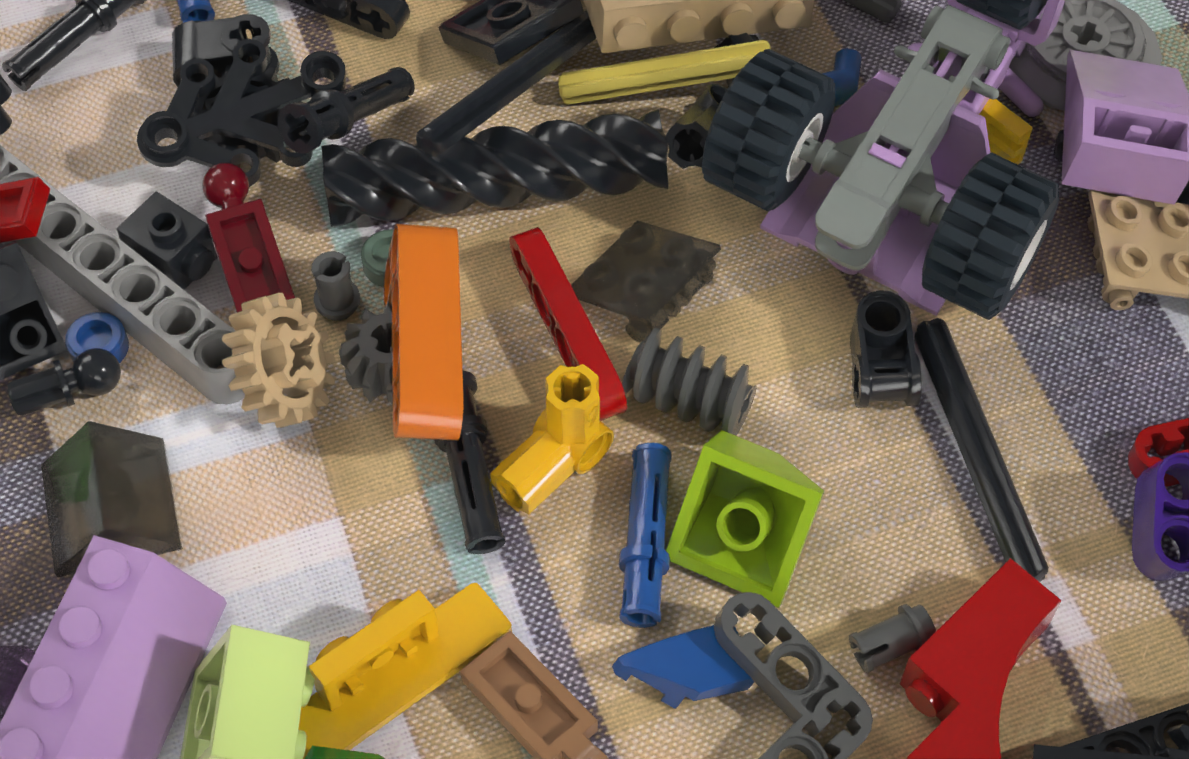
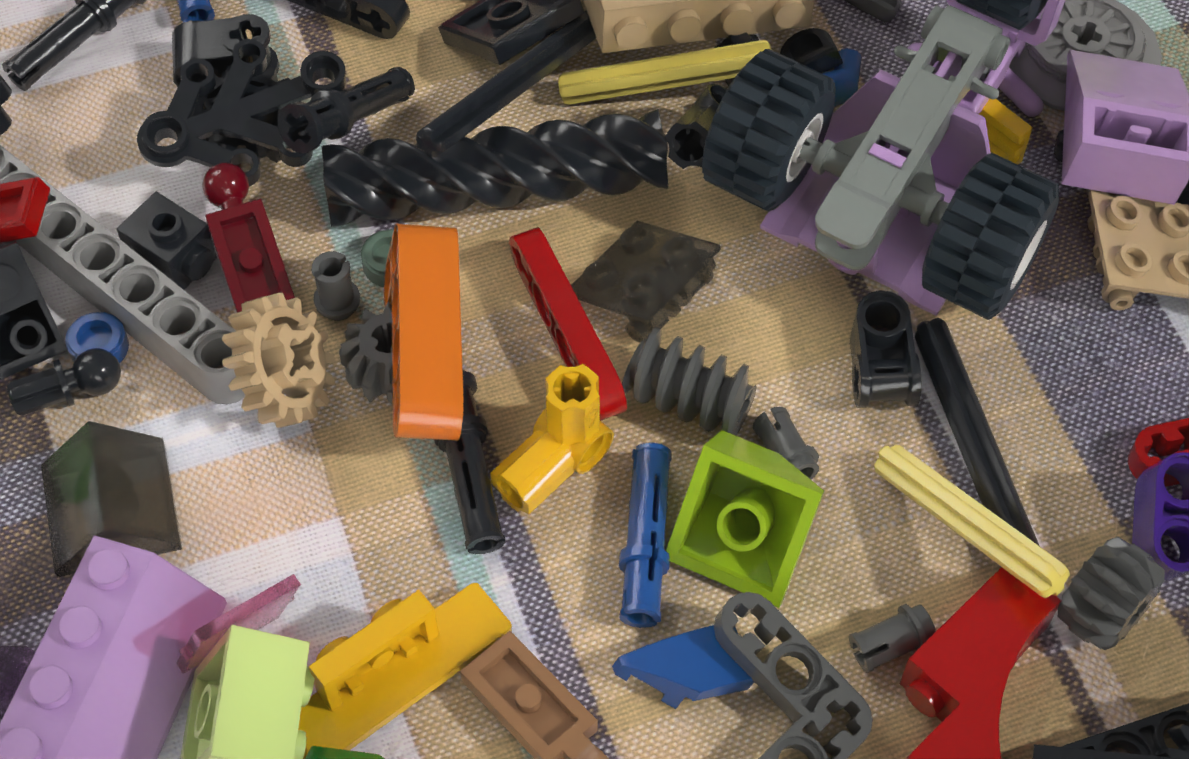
(251, 614): none -> clear pink piece
(787, 441): none -> dark grey pin
(813, 49): none -> black tile
(972, 521): none -> light yellow axle
(1110, 593): none -> dark grey gear

